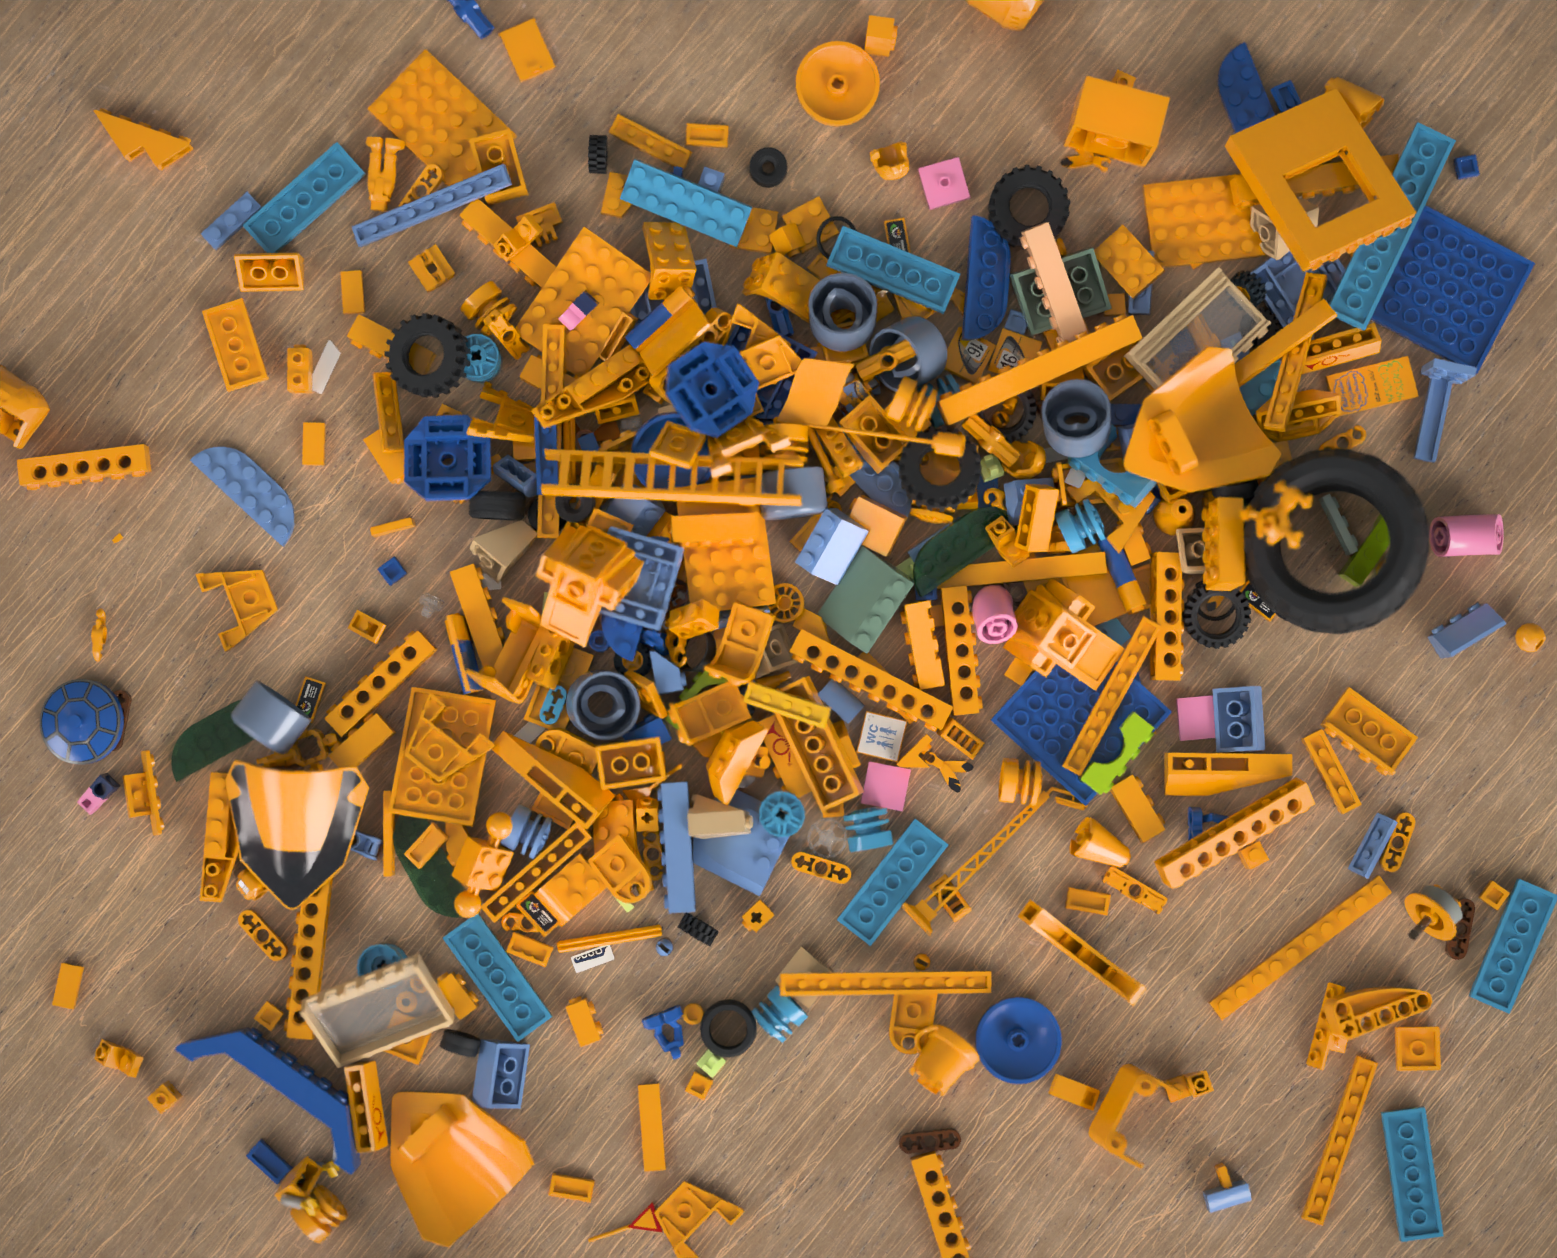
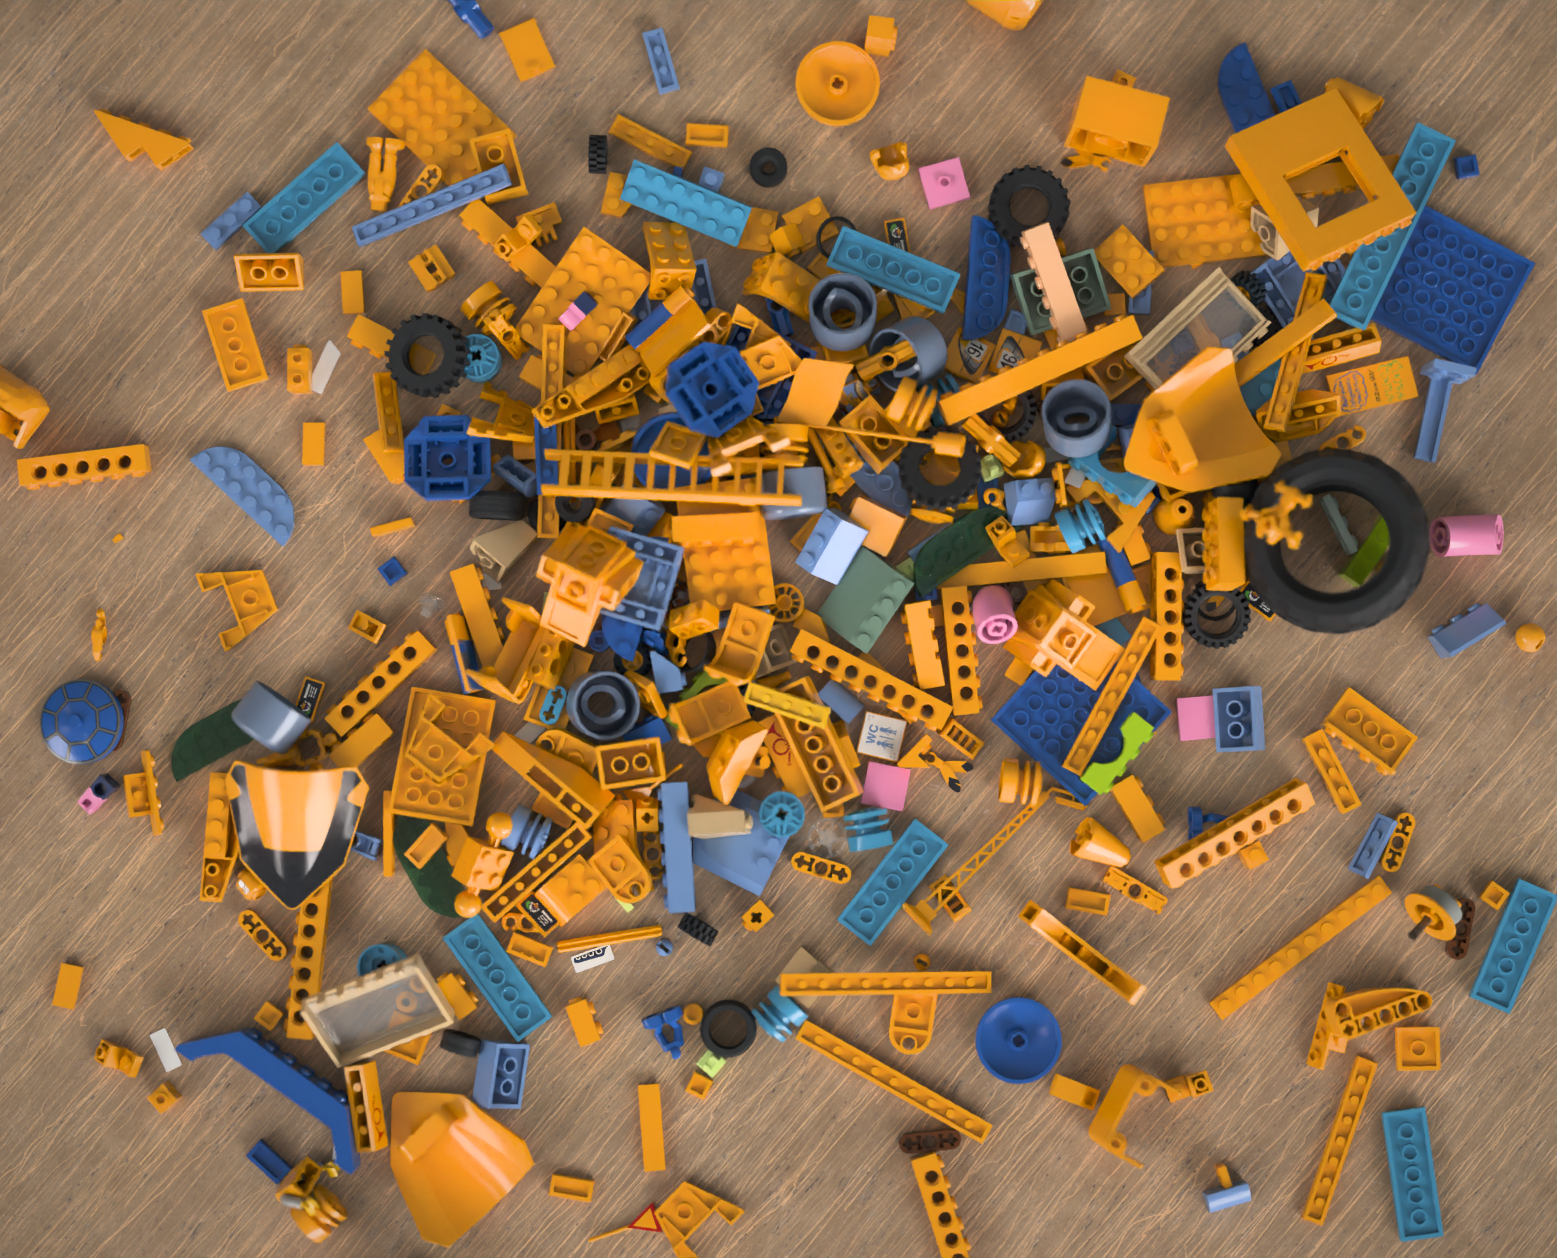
(165, 1050): none -> white sticker
(588, 442): blue sticker -> none
(660, 61): none -> medium blue plate
(894, 1081): none -> light orange plate
(942, 1058): light orange piece -> none
(1036, 517): light orange brick -> none
(1220, 772): light orange wedge -> none

